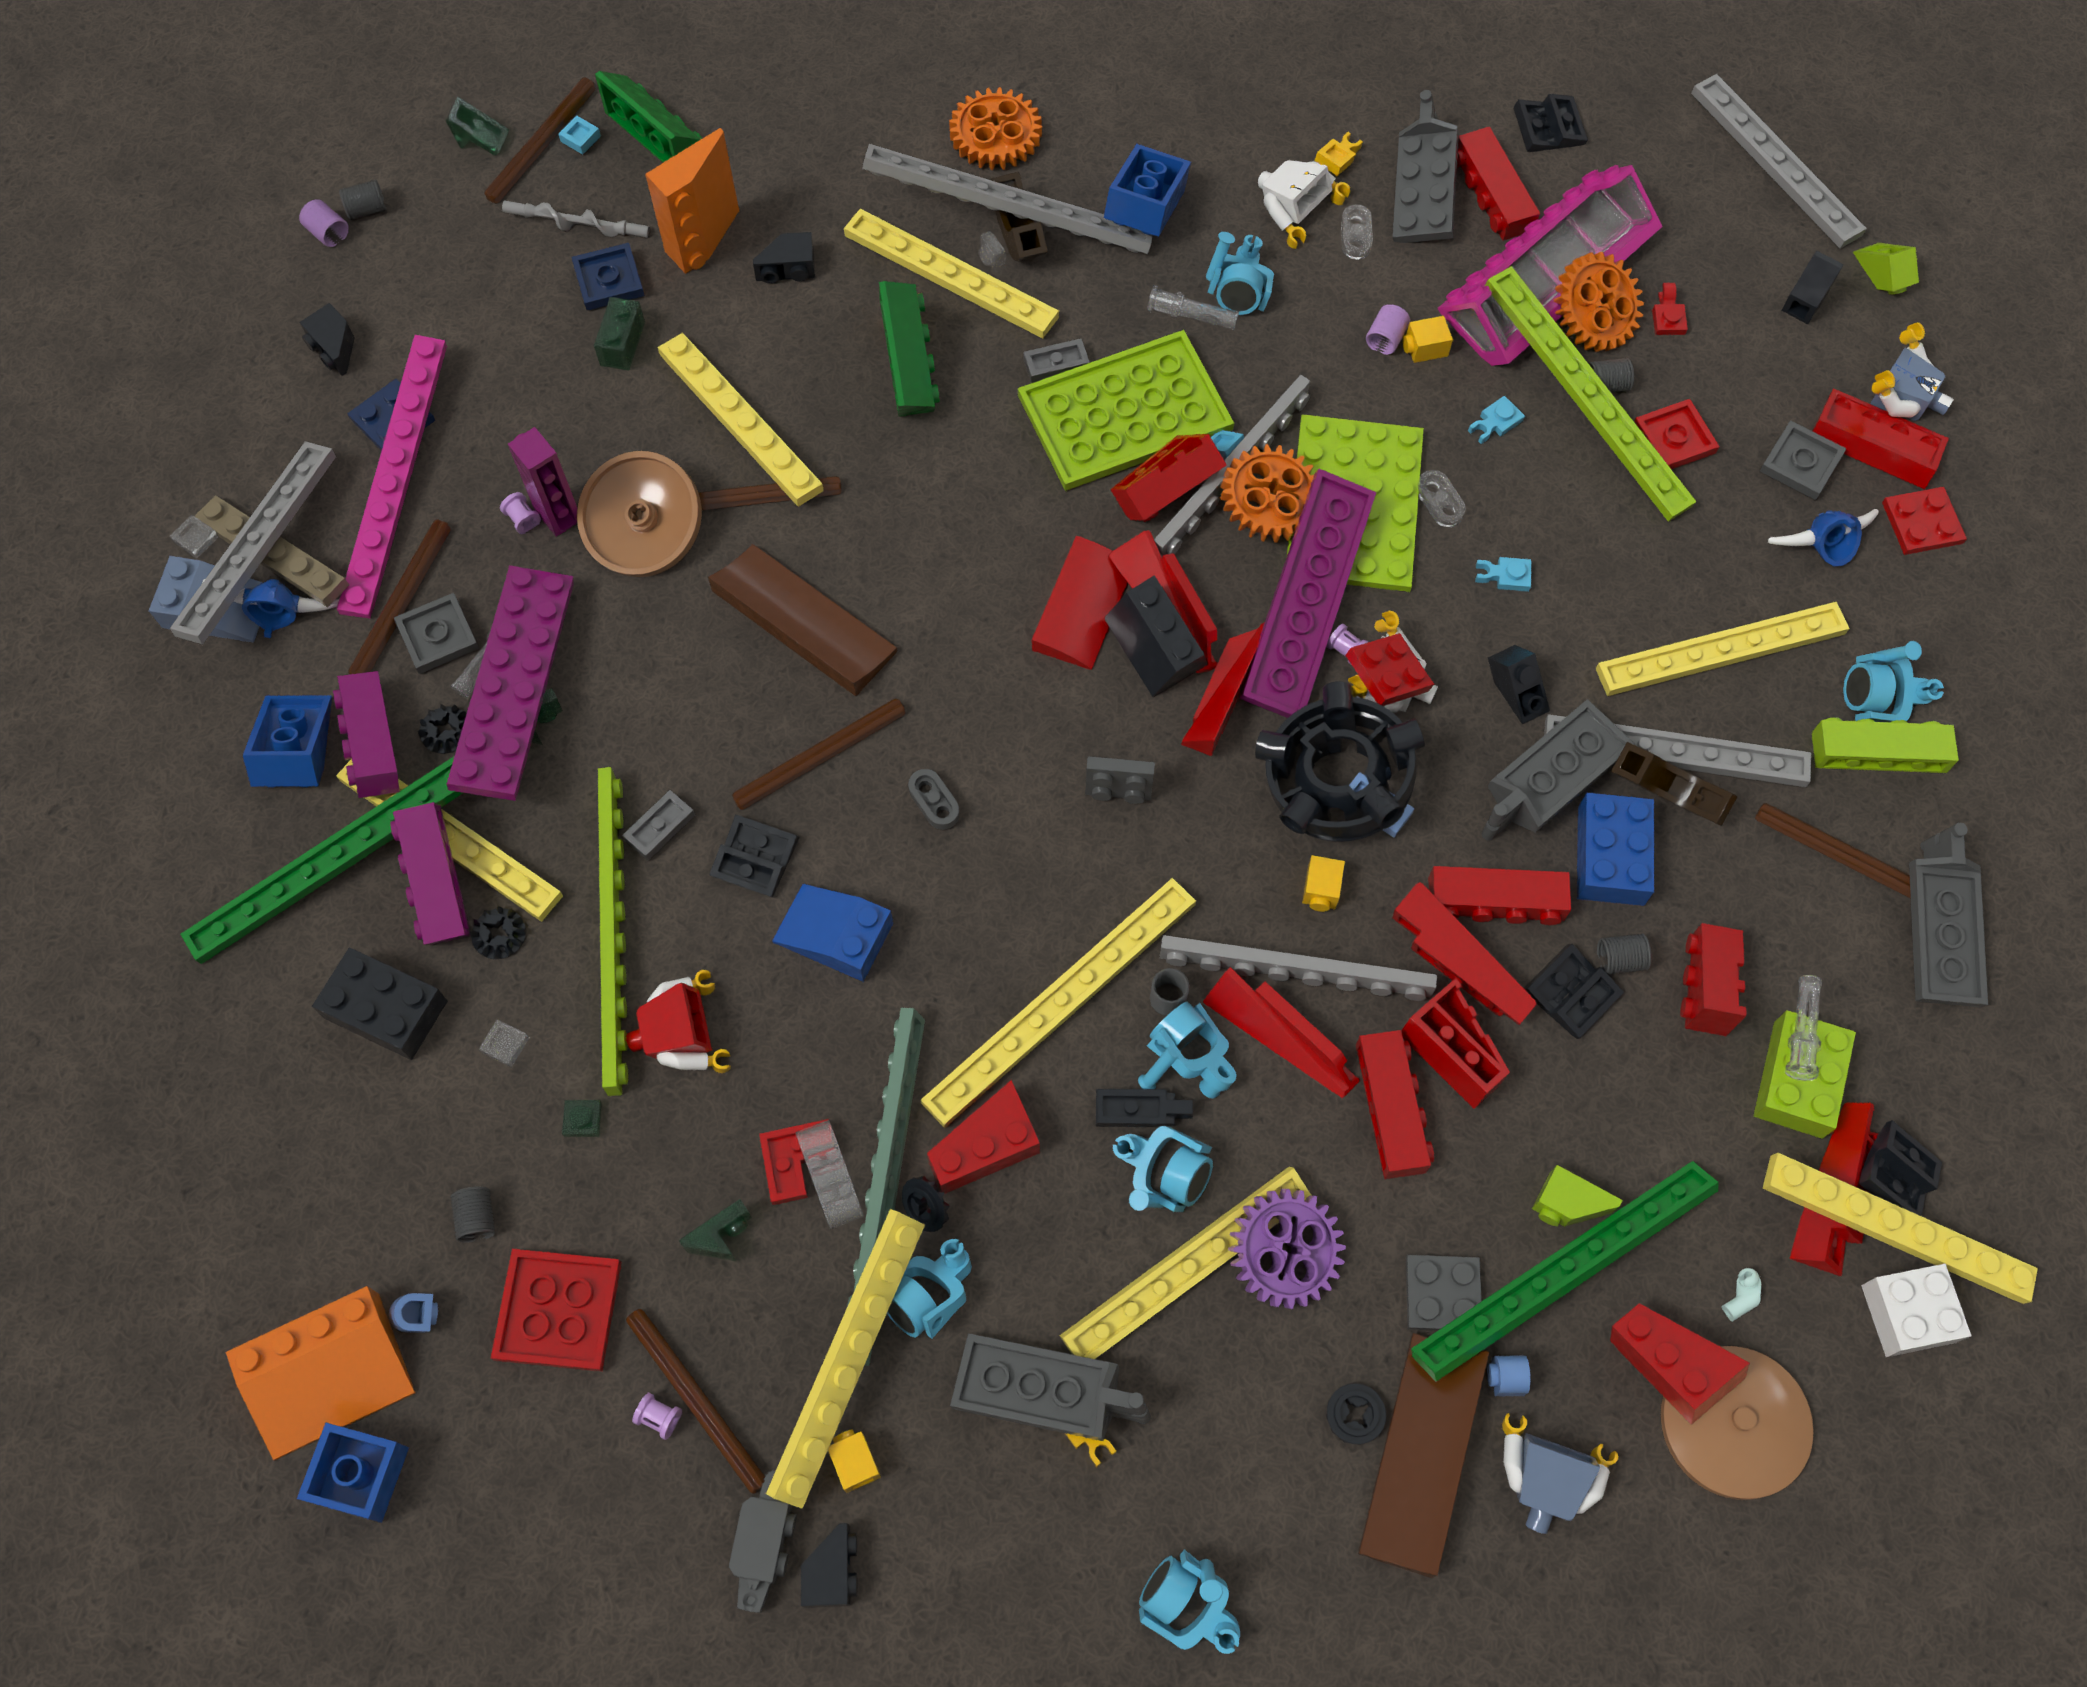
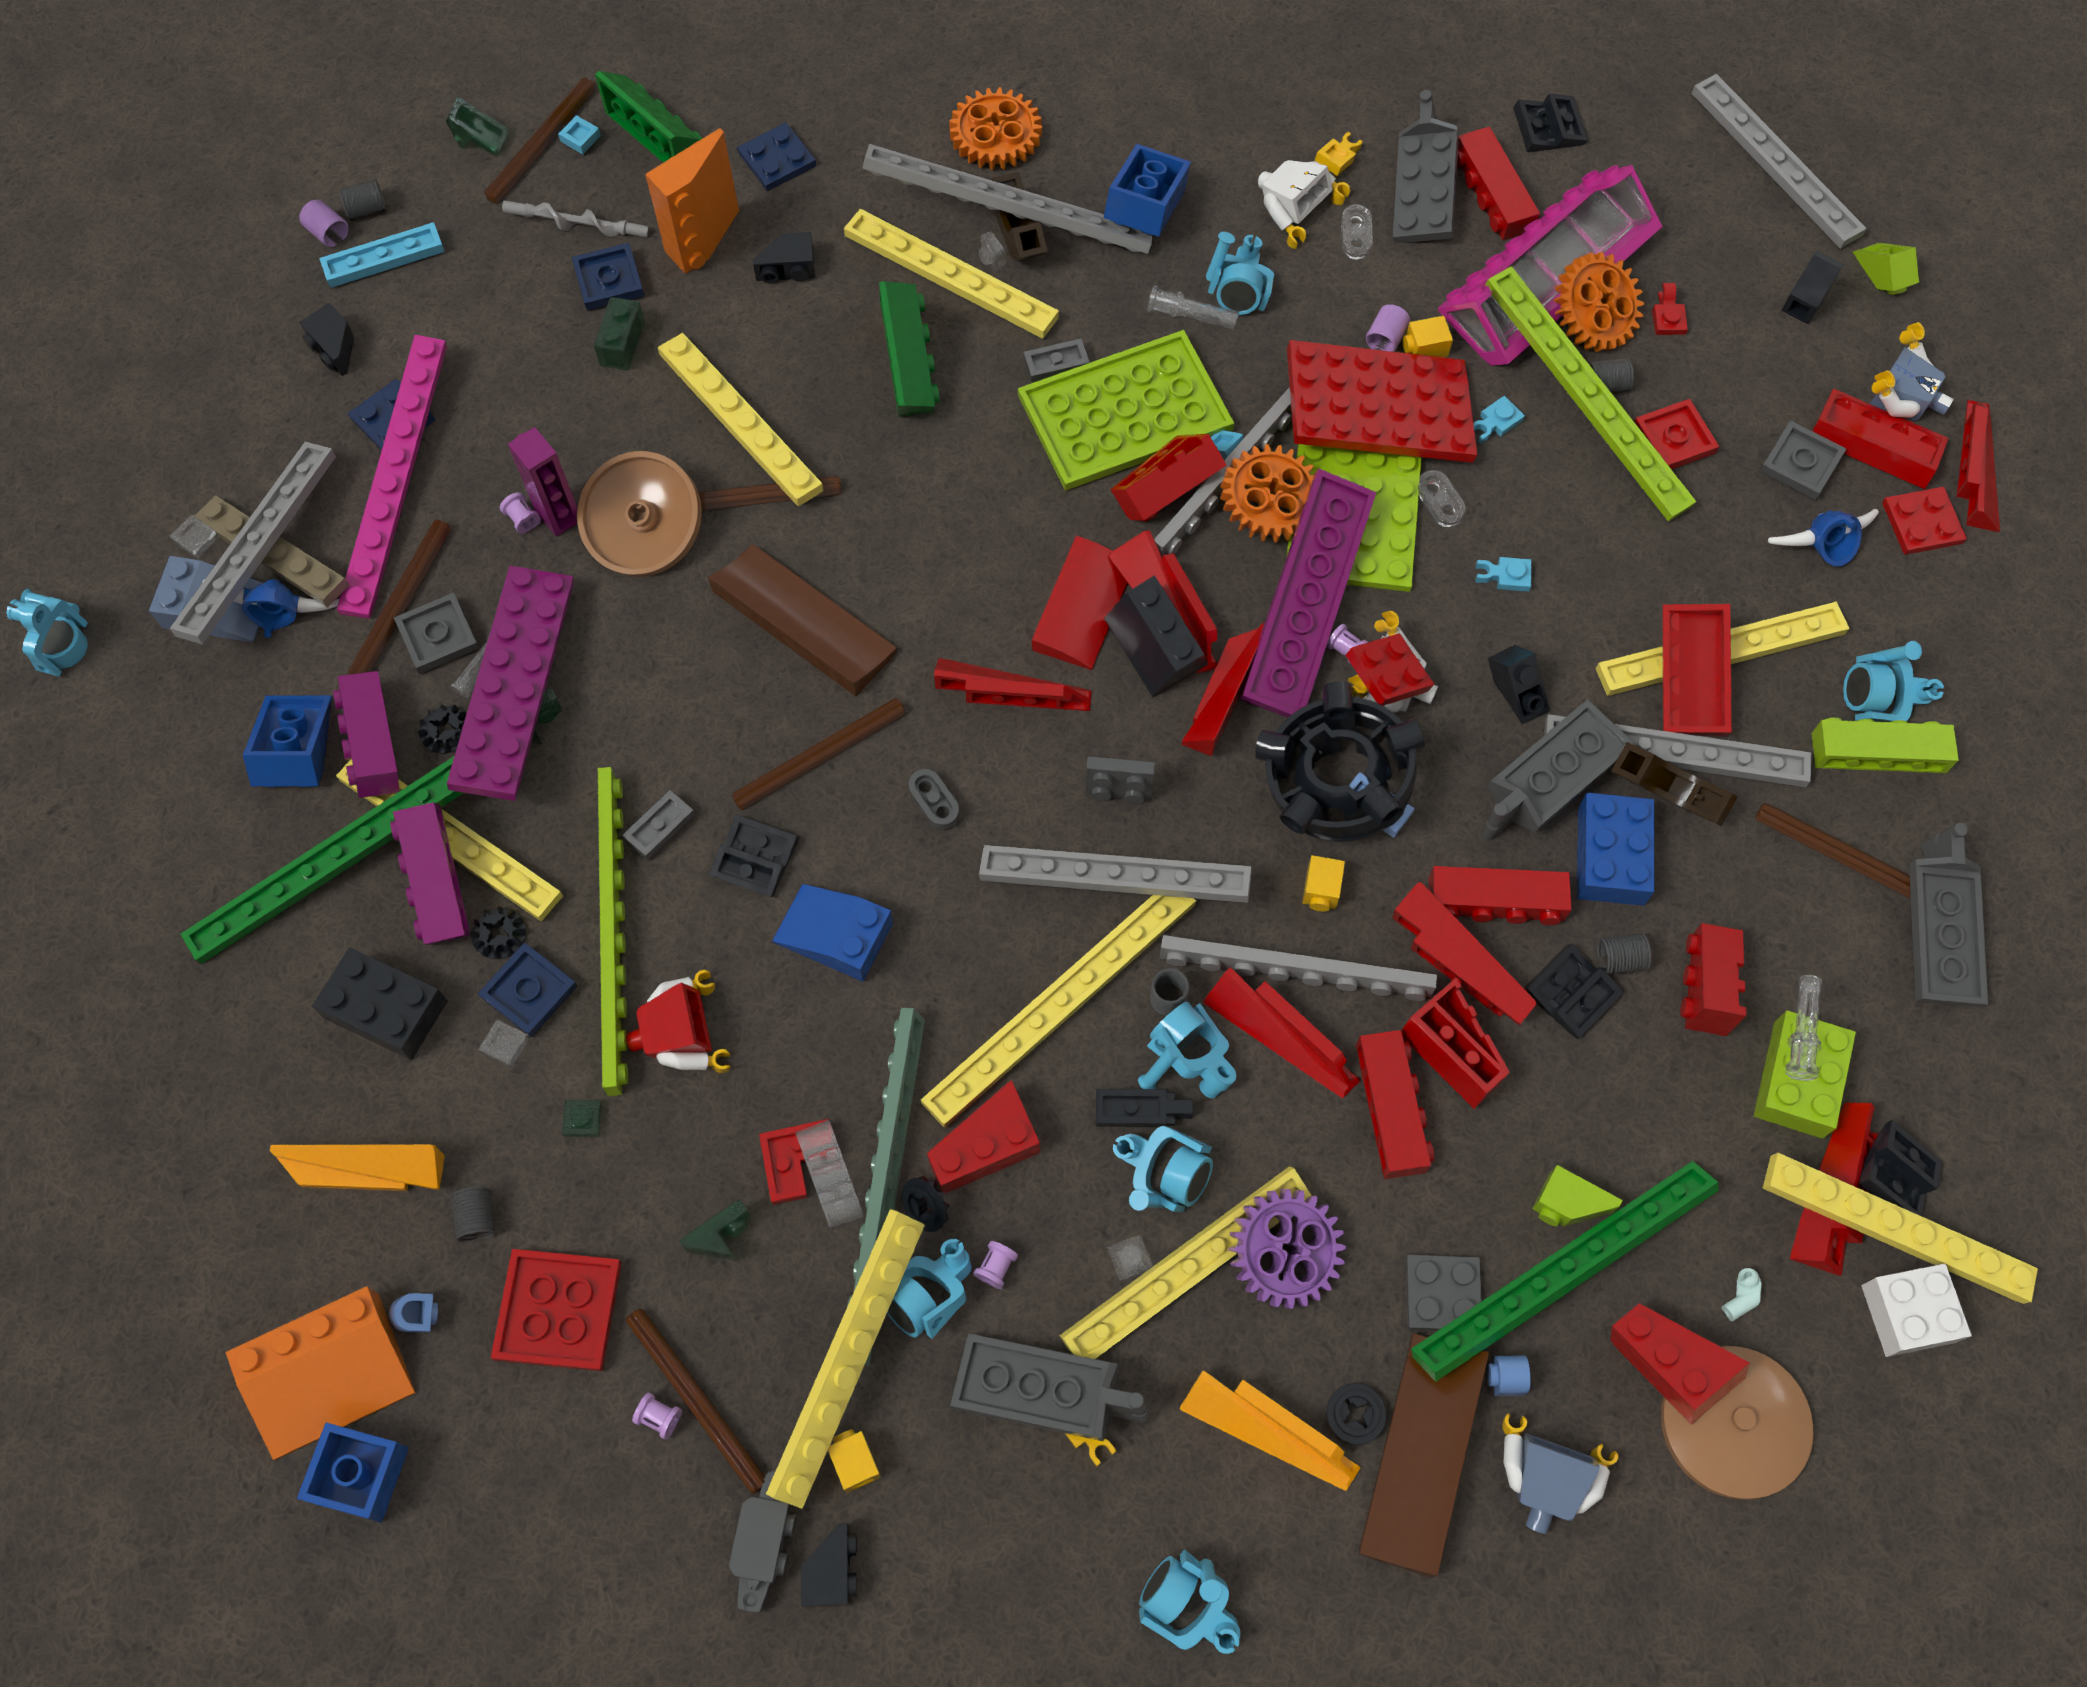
(51, 639): none -> medium azure piece
(362, 1166): none -> light orange wedge
(381, 255): none -> medium azure plate
(527, 989): none -> dark blue plate
(776, 156): none -> dark blue plate
(995, 1264): none -> lavender bush
(1005, 688): none -> red wedge
(1116, 873): none -> light grey plate
(1129, 1258): none -> clear plate
(1269, 1427): none -> light orange wedge
(1380, 401): none -> red plate
(1696, 669): none -> red slope
(1977, 468): none -> red wedge

